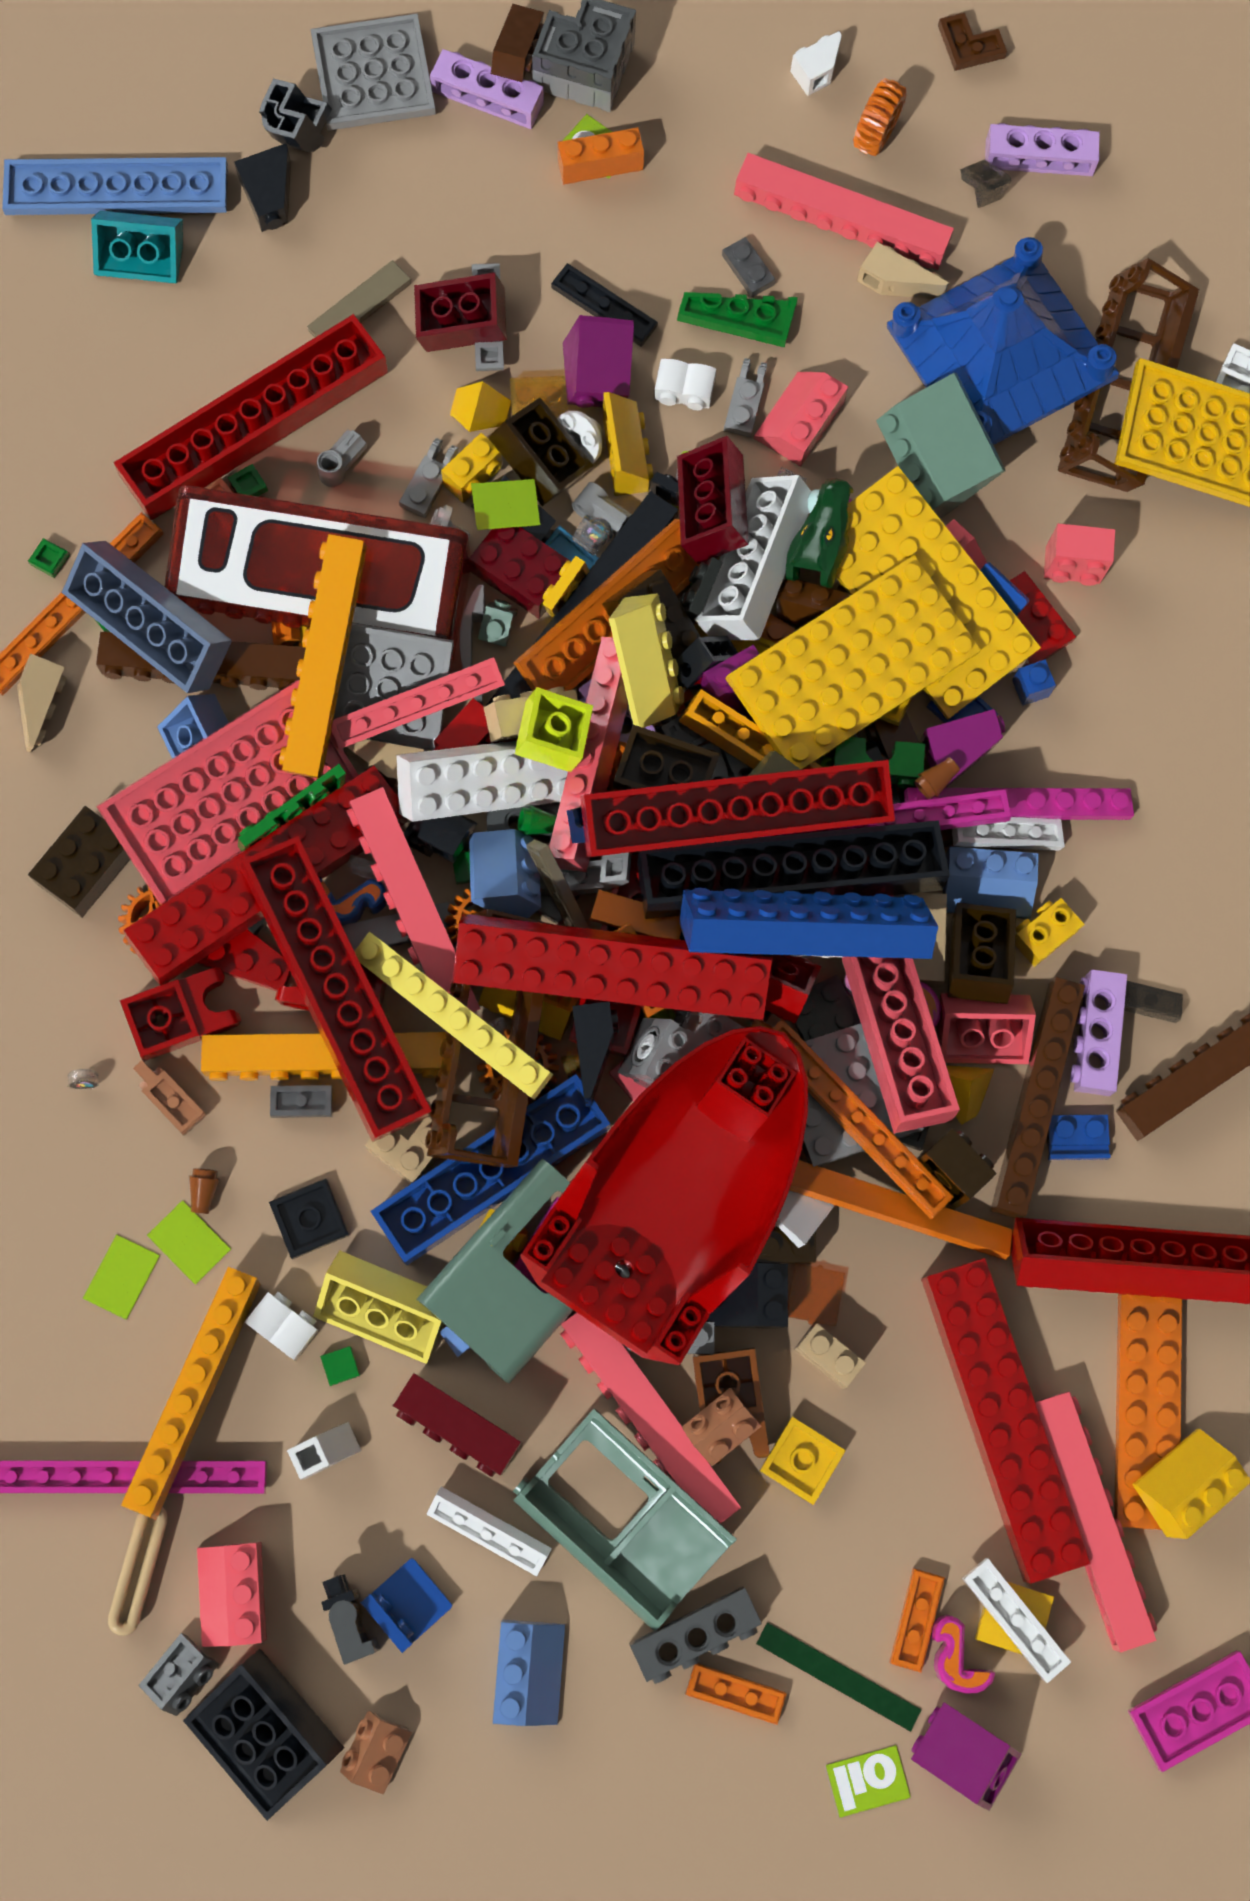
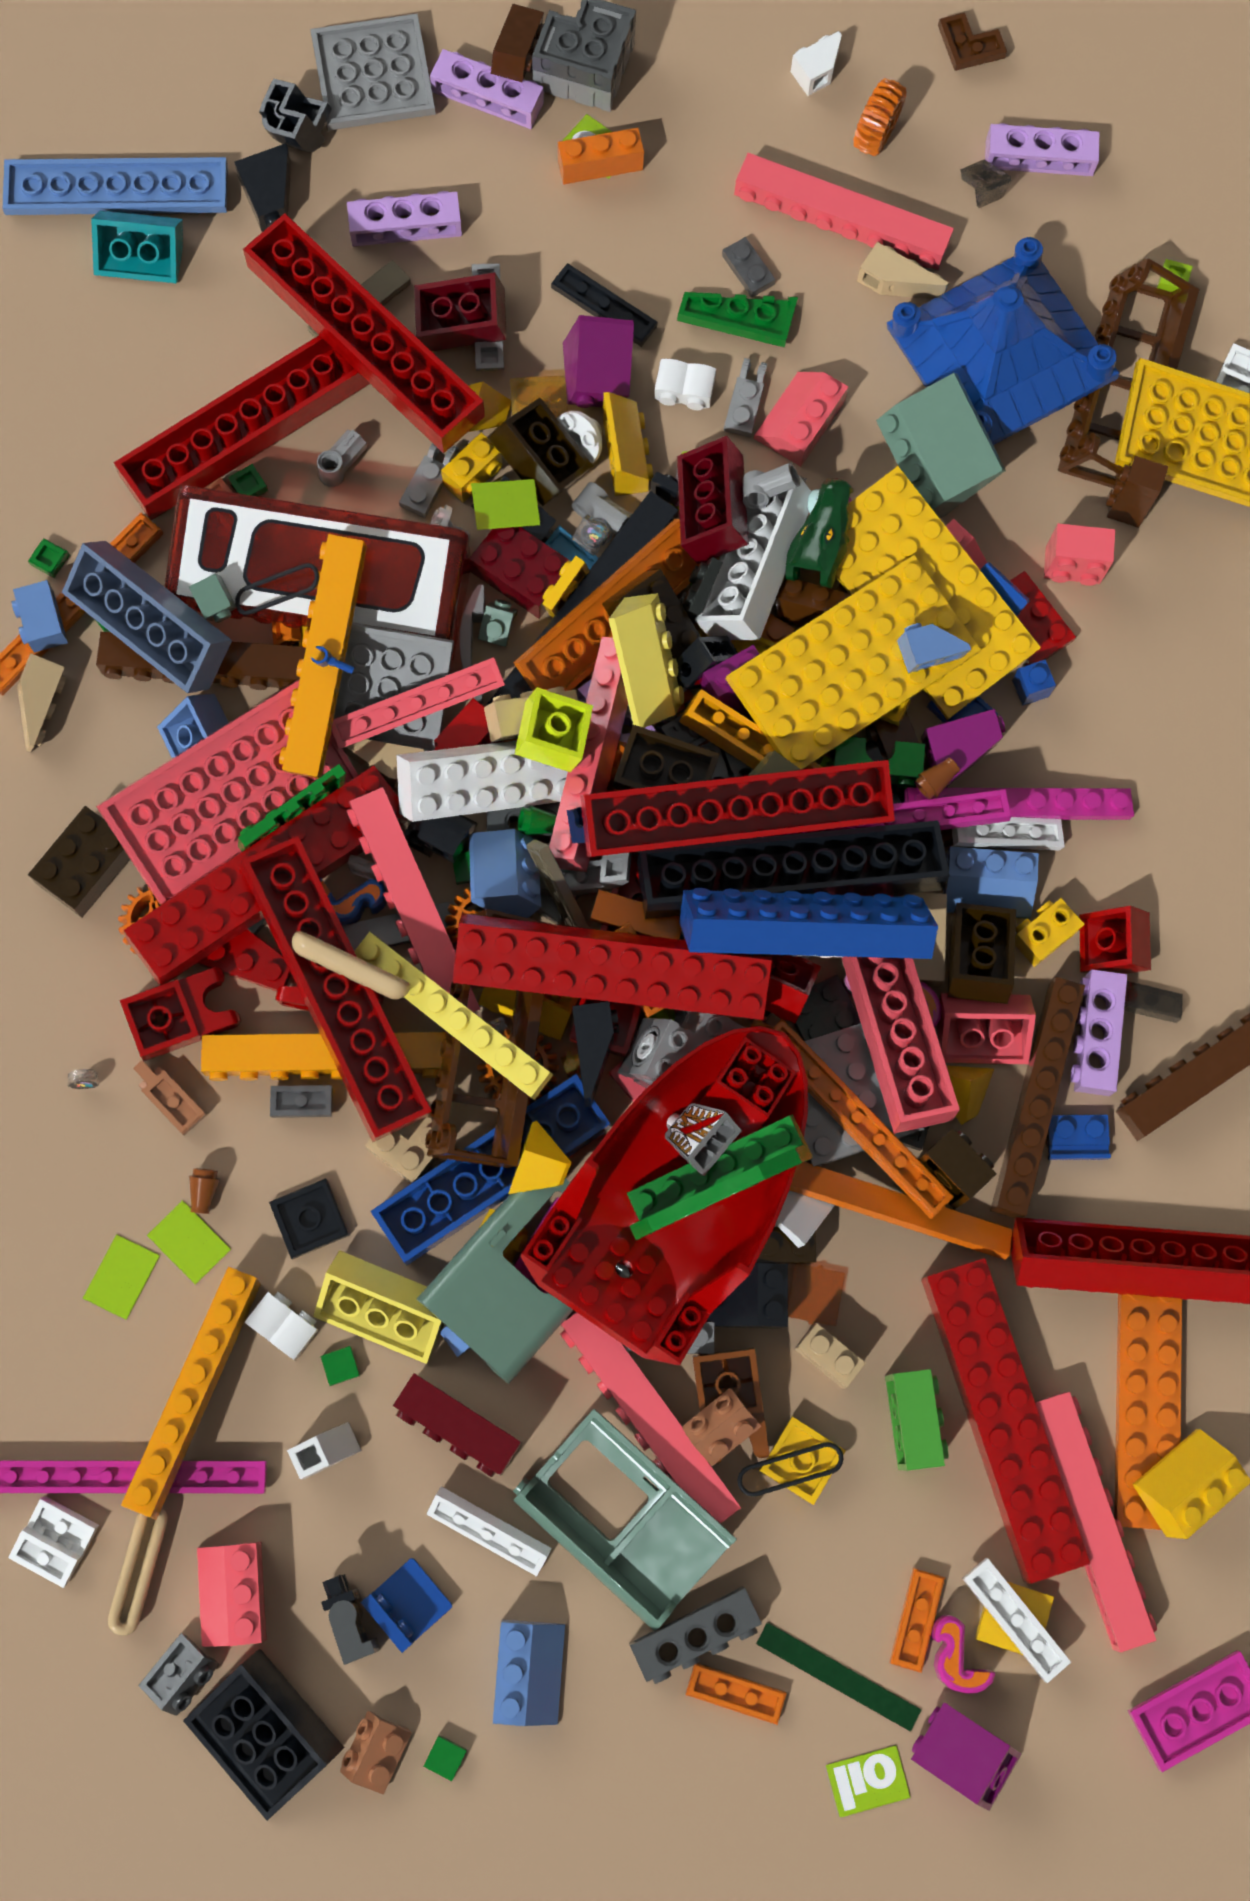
(39, 616): none -> medium blue brick
(53, 1541): none -> white slope
(213, 598): none -> sand green brick
(271, 578): none -> black piece
(332, 661): none -> blue hand
(349, 966): none -> tan piece
(364, 333): none -> red brick
(416, 227): none -> lavender brick
(445, 1758): none -> green tile
(540, 1163): none -> yellow slope
(701, 1135): none -> torso
(737, 1169): none -> green plate
(761, 486): none -> light grey piece
(794, 1482): none -> black piece
(916, 1420): none -> bright green brick
(929, 647): none -> medium blue slope
(1115, 940): none -> red slope
(1135, 491): none -> reddish brown brick
(1180, 269): none -> lime plate

